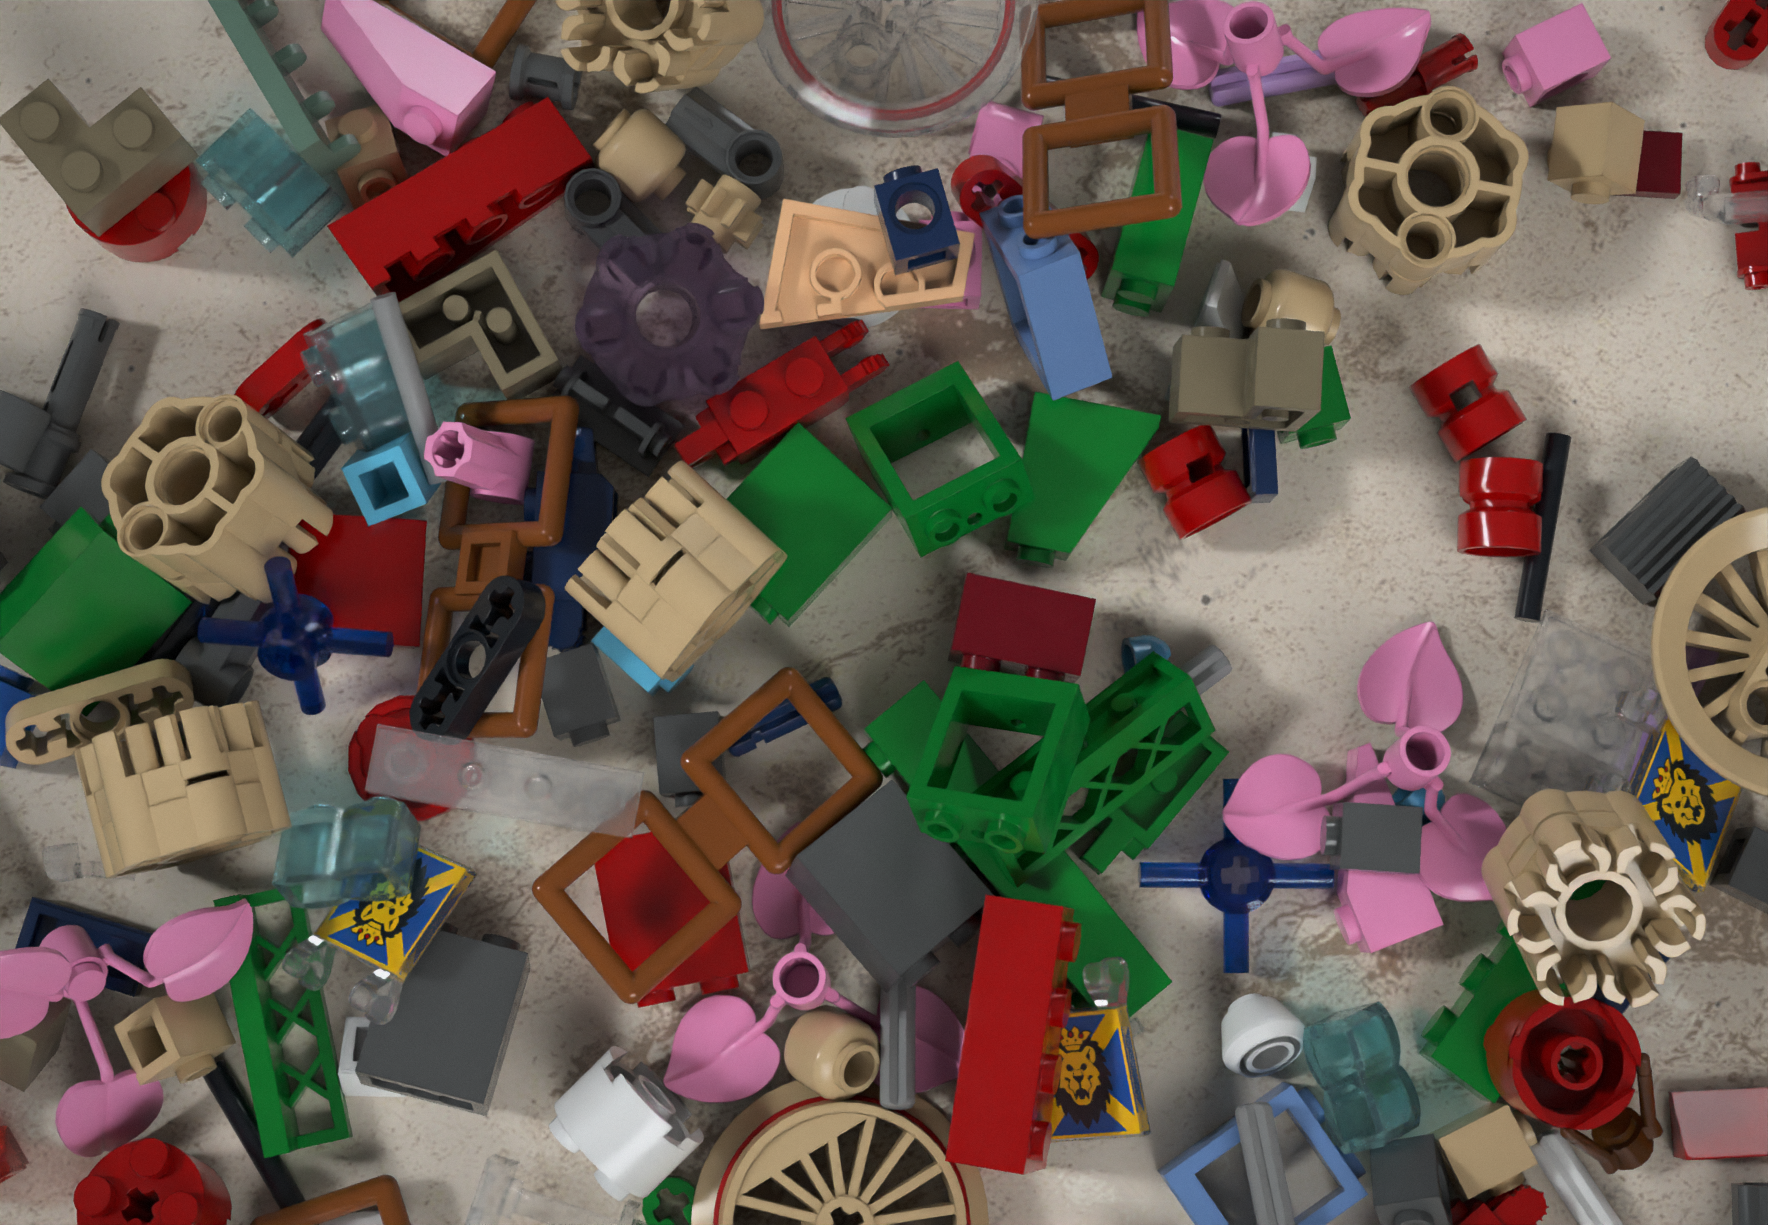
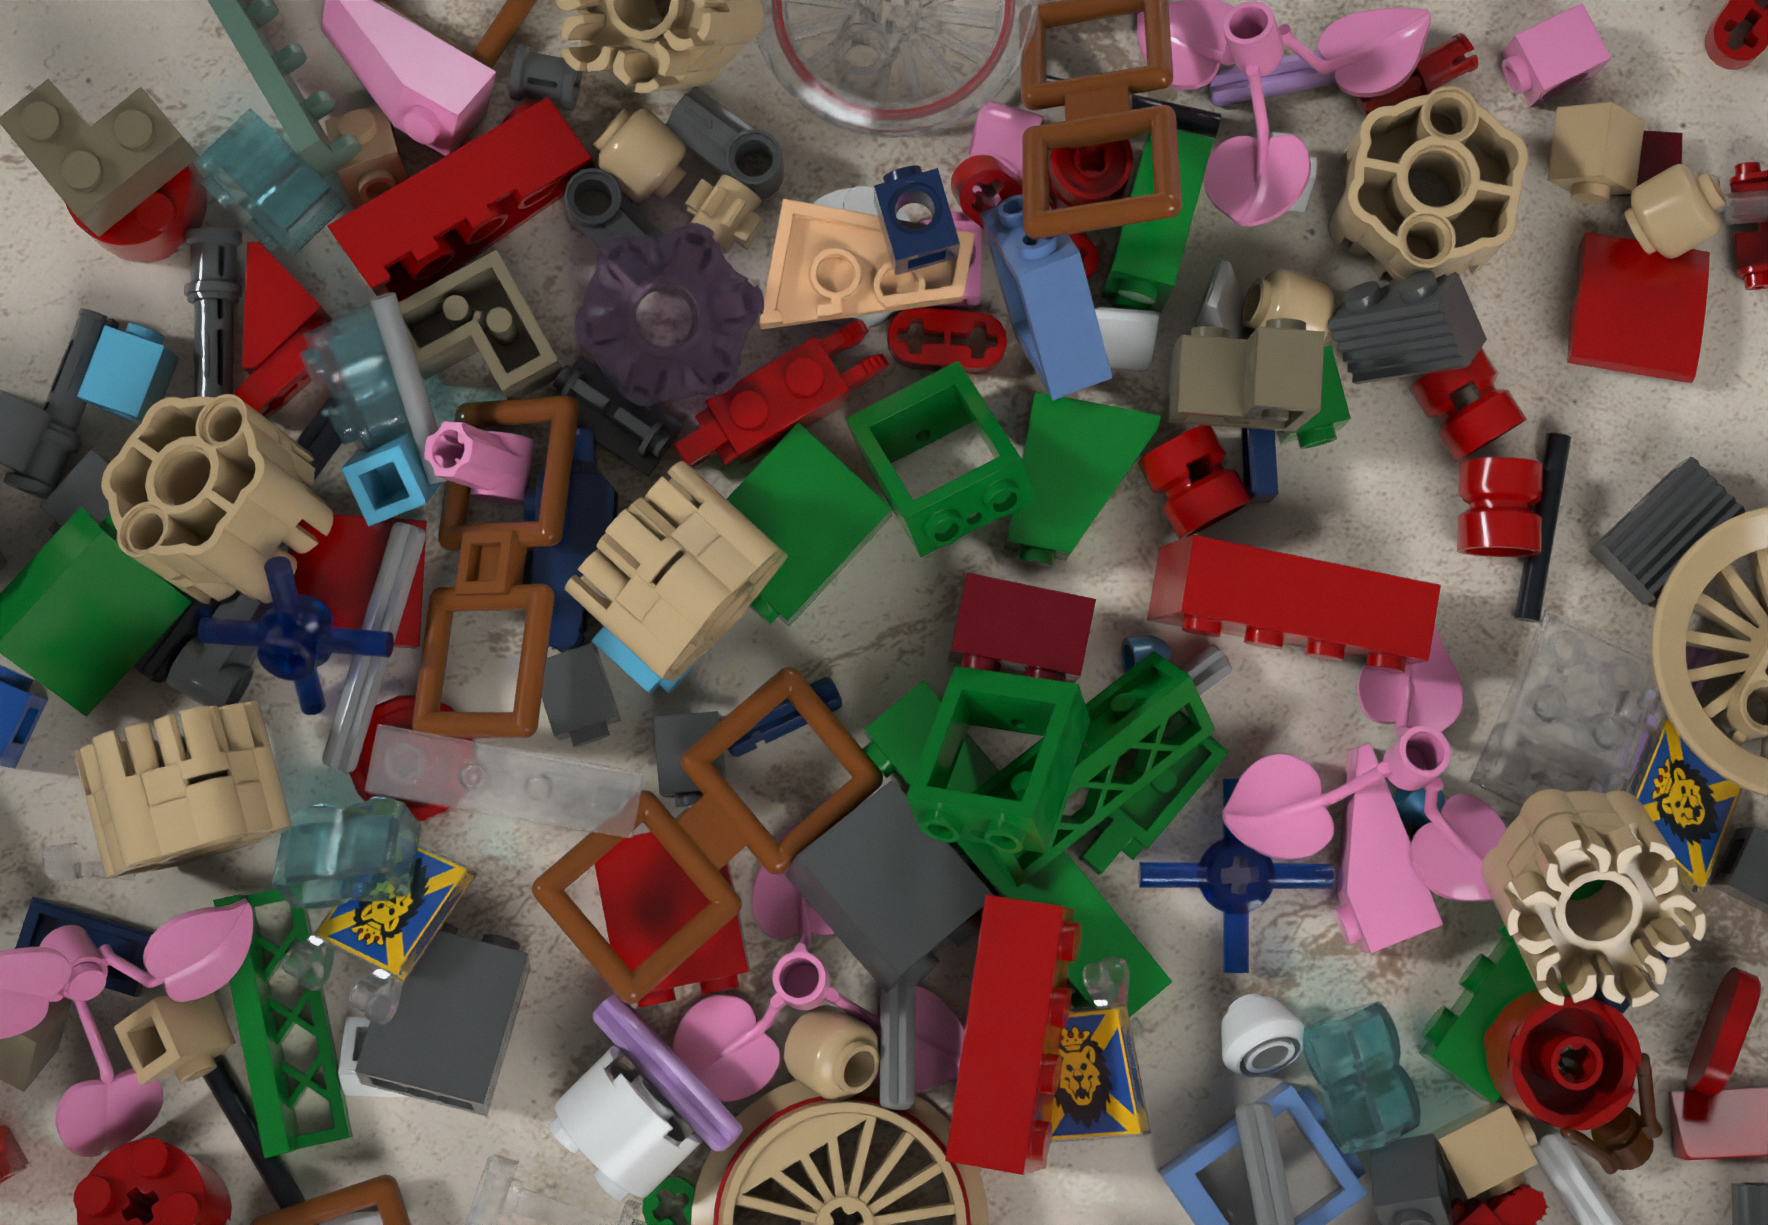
(114, 688): tan beam -> none
(128, 372): none -> medium azure brick
(213, 294): none -> dark grey pin
(273, 307): none -> red slope
(367, 672): none -> light grey axle
(487, 616): black beam -> none
(667, 1073): none -> lavender axle
(947, 325): none -> red beam
(1089, 173): none -> red wheel
(1128, 337): none -> white slope
(1293, 601): none -> red wedge
(1373, 838): dark grey brick -> none
(1406, 328): none -> dark grey brick
(1638, 309): none -> red slope
(1675, 211): none -> tan head
(1724, 1032): none -> red tile

